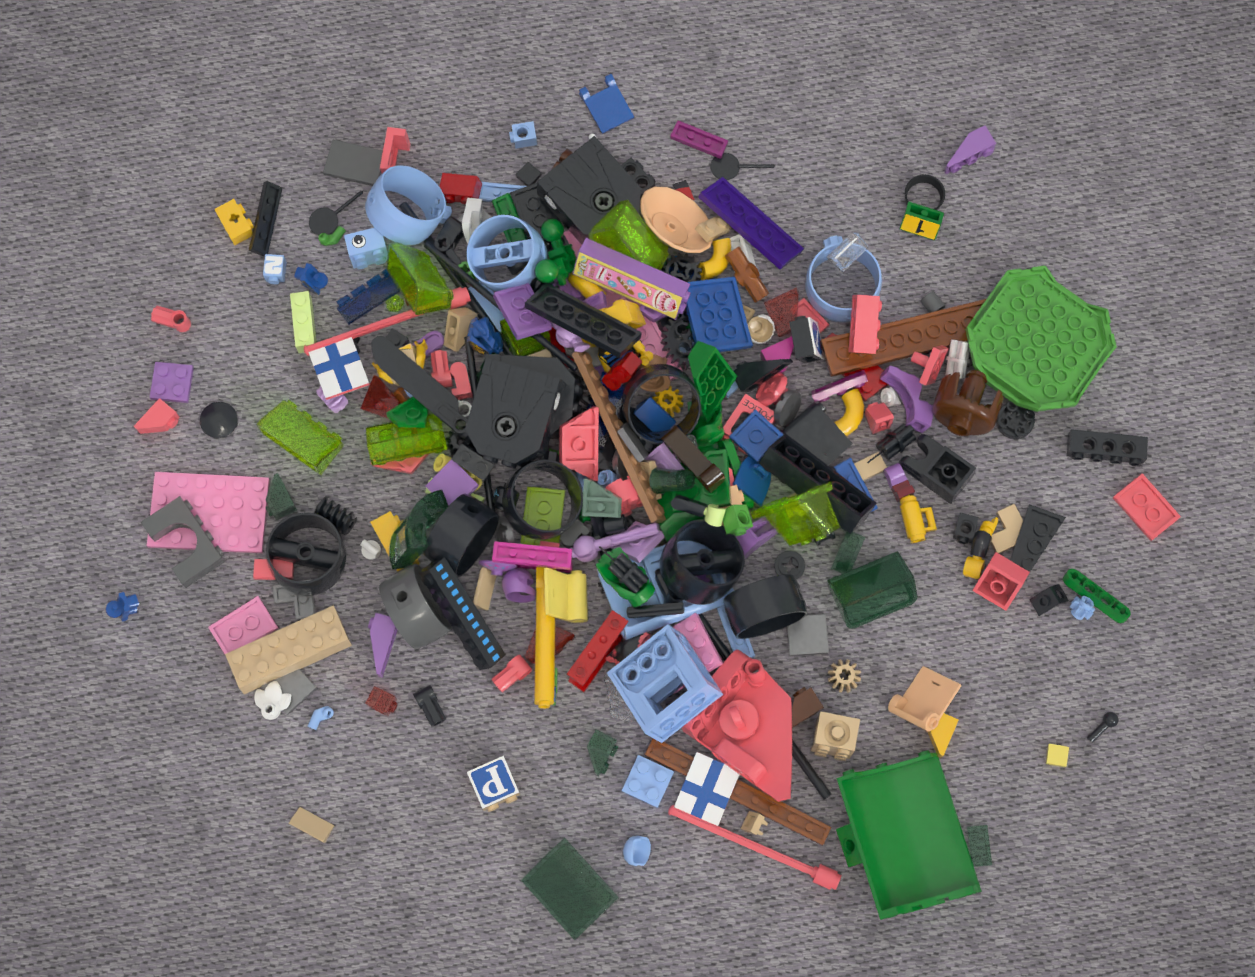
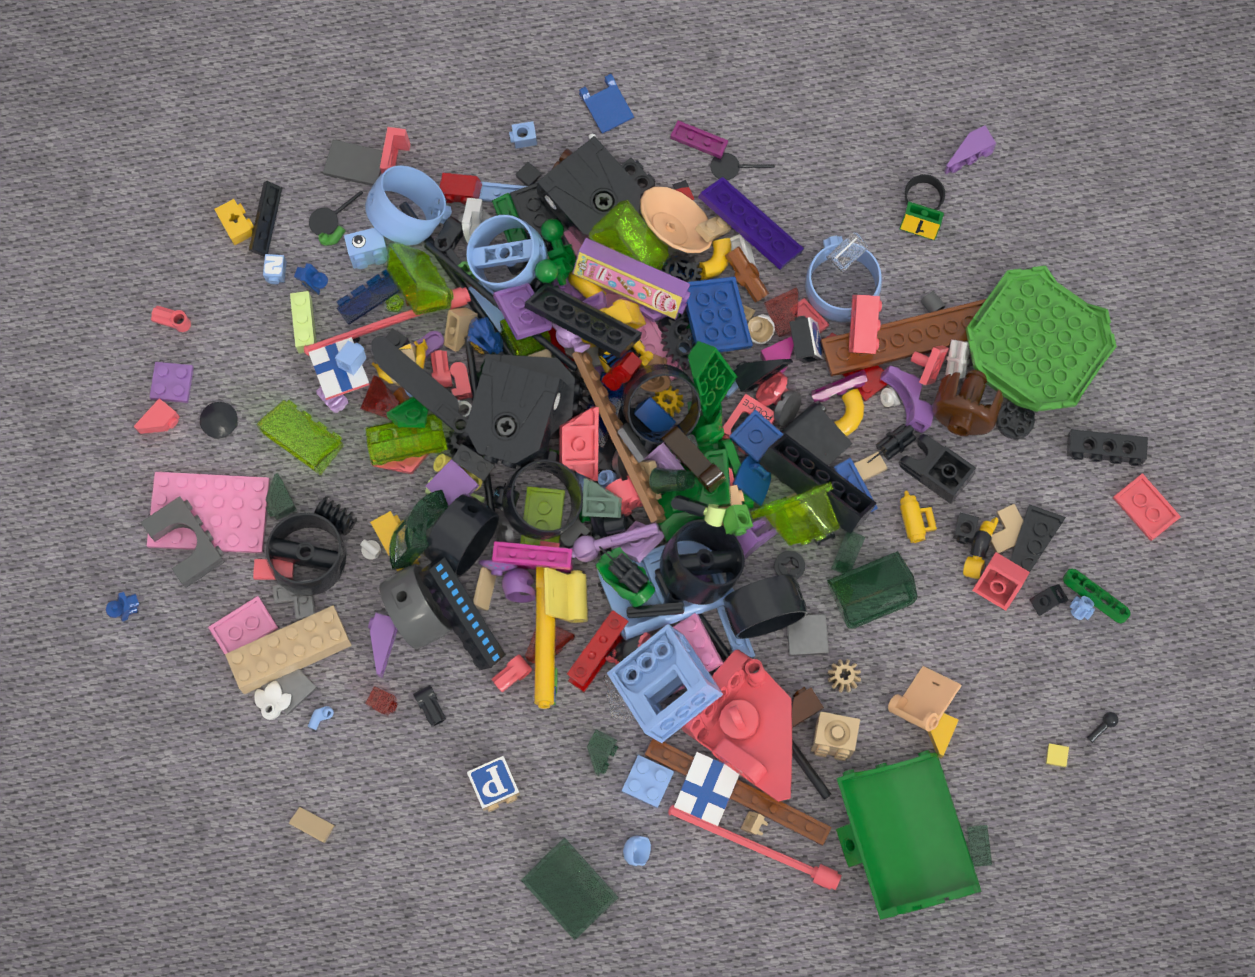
(351, 357): none -> light blue brick
(878, 417): coral slope -> none
(898, 482): leg -> none

